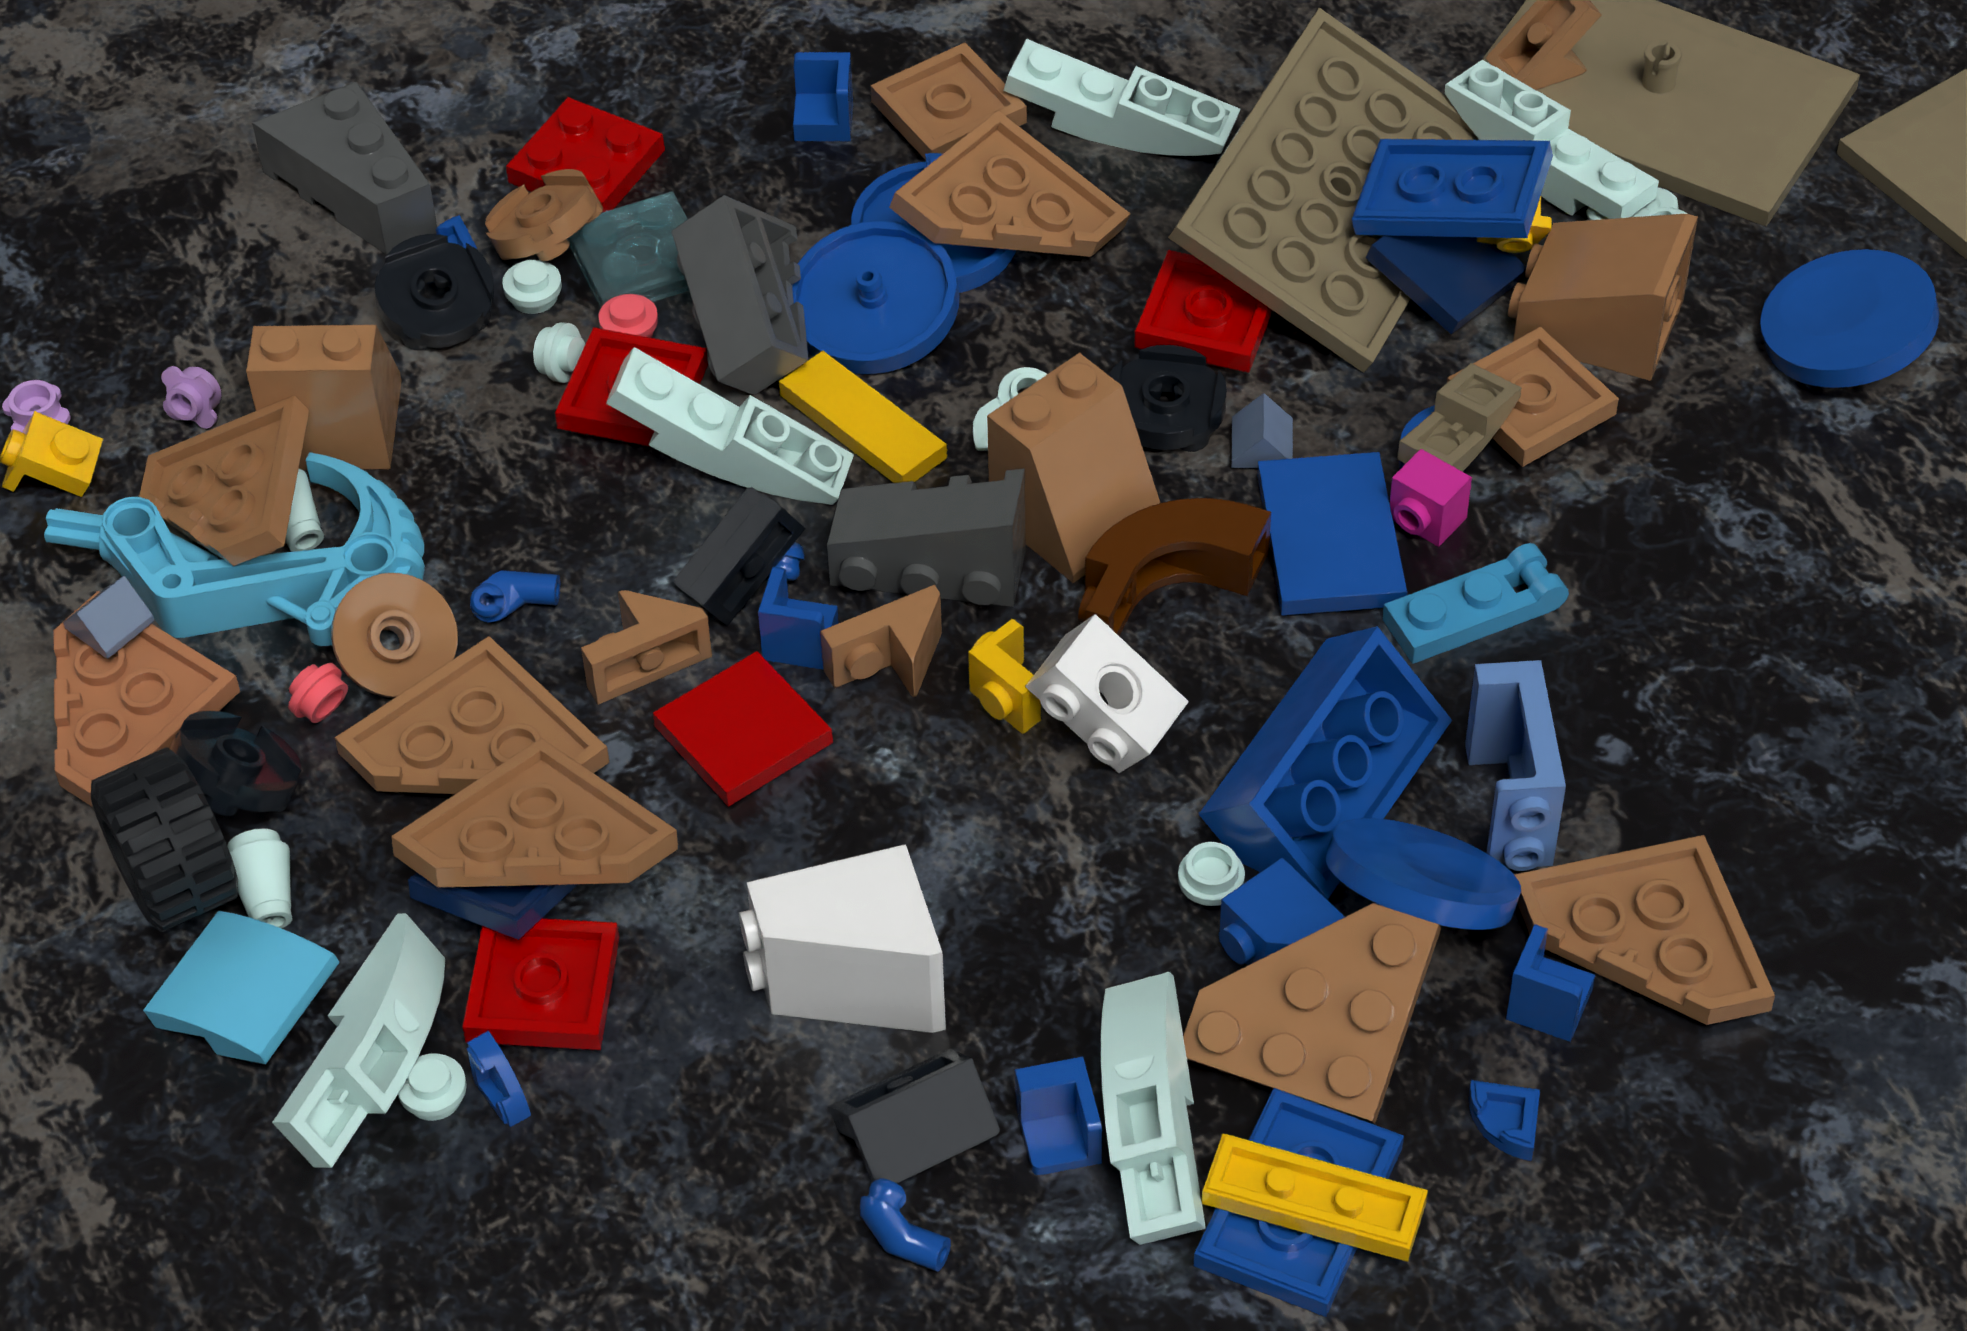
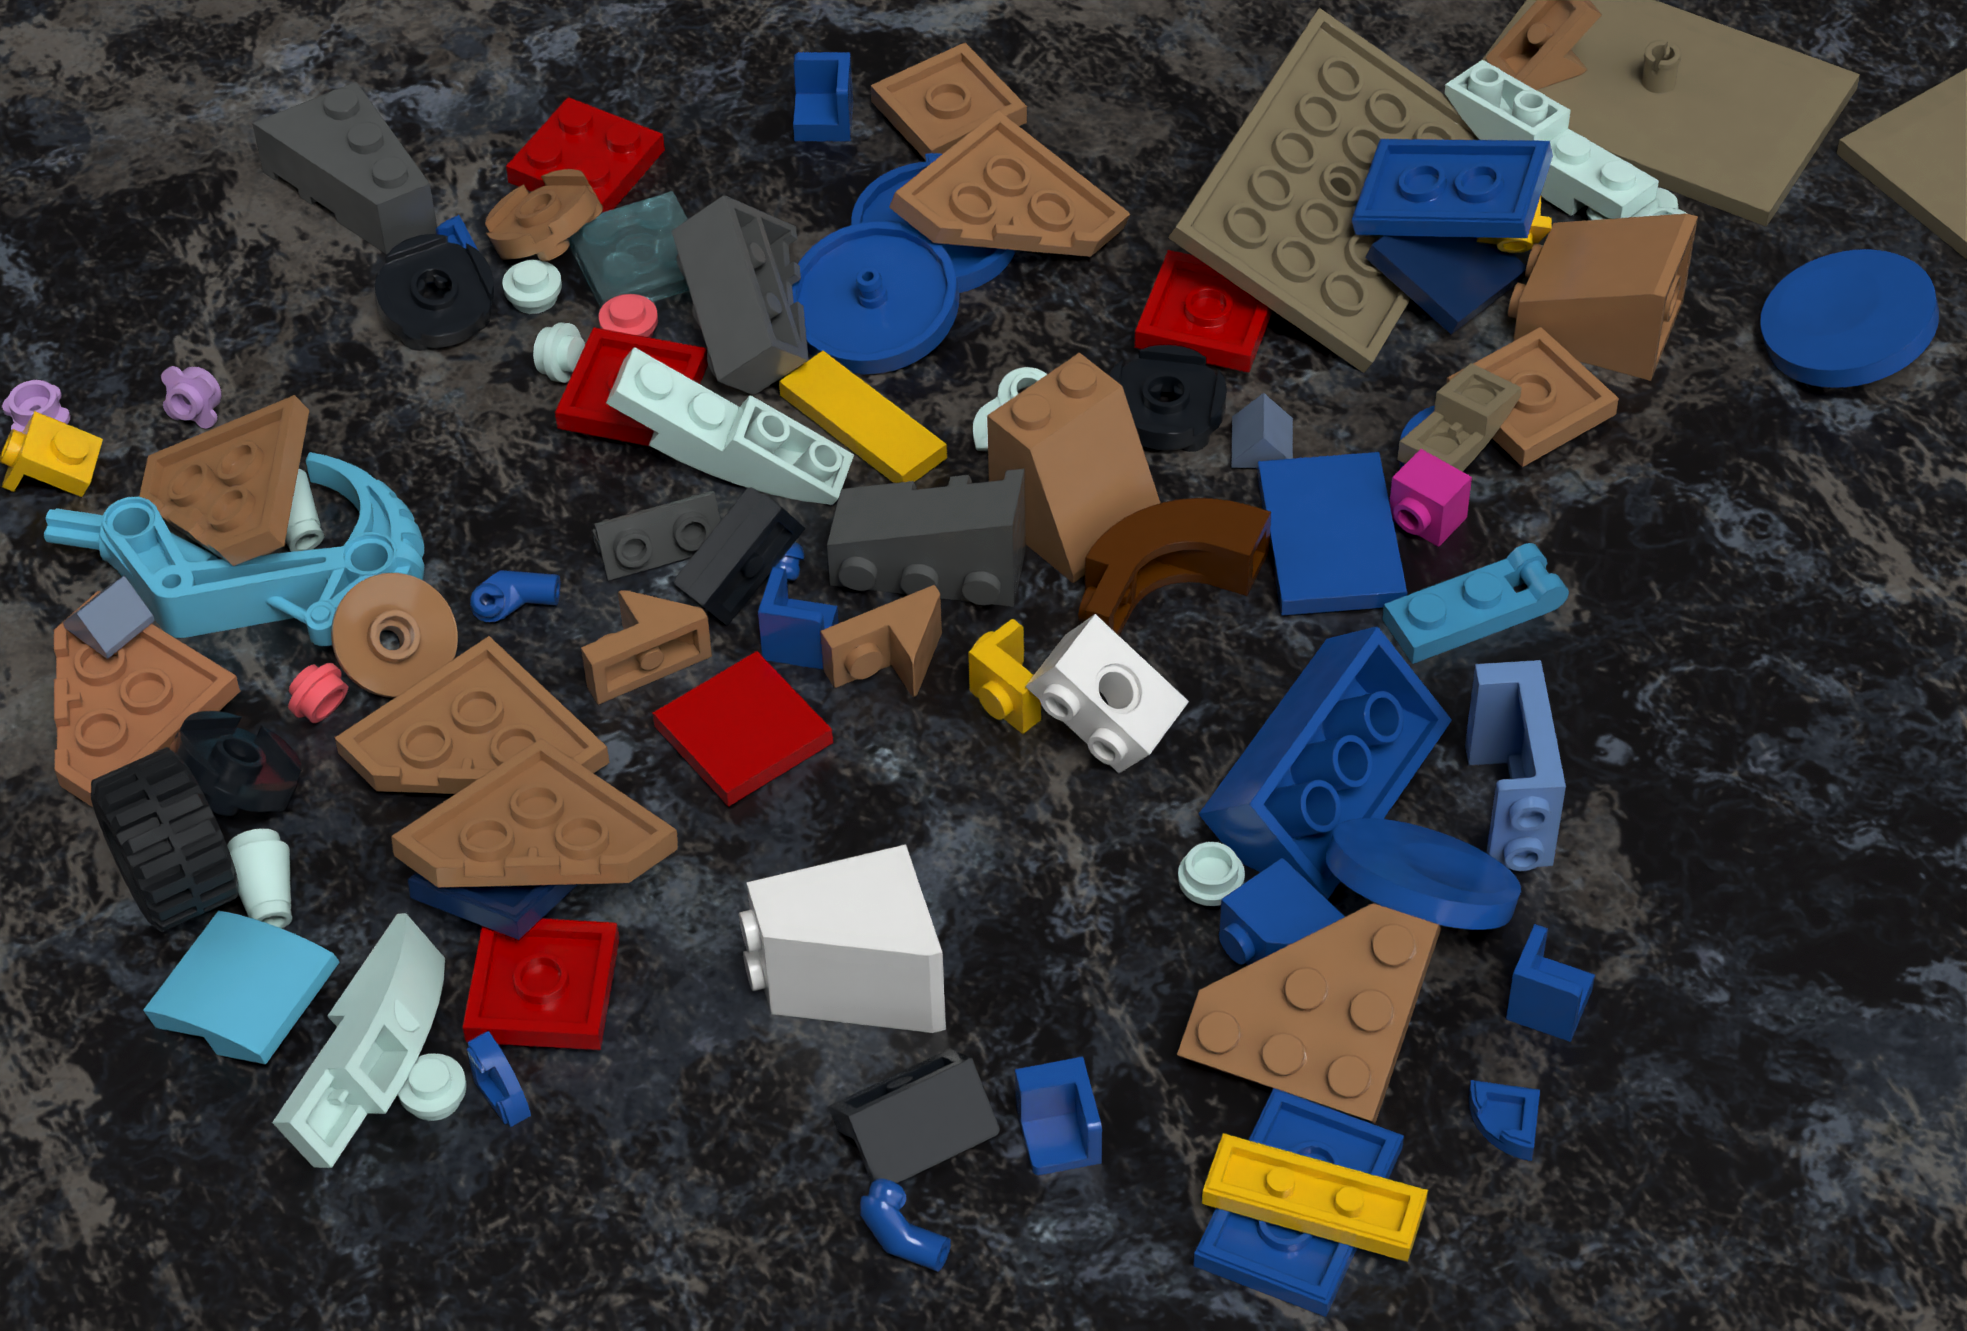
(341, 378): medium nougat slope -> none
(655, 535): none -> dark grey hinge
(1130, 114): light aqua slope -> none
(1146, 1108): light aqua slope -> none
(1654, 925): medium nougat plate -> none

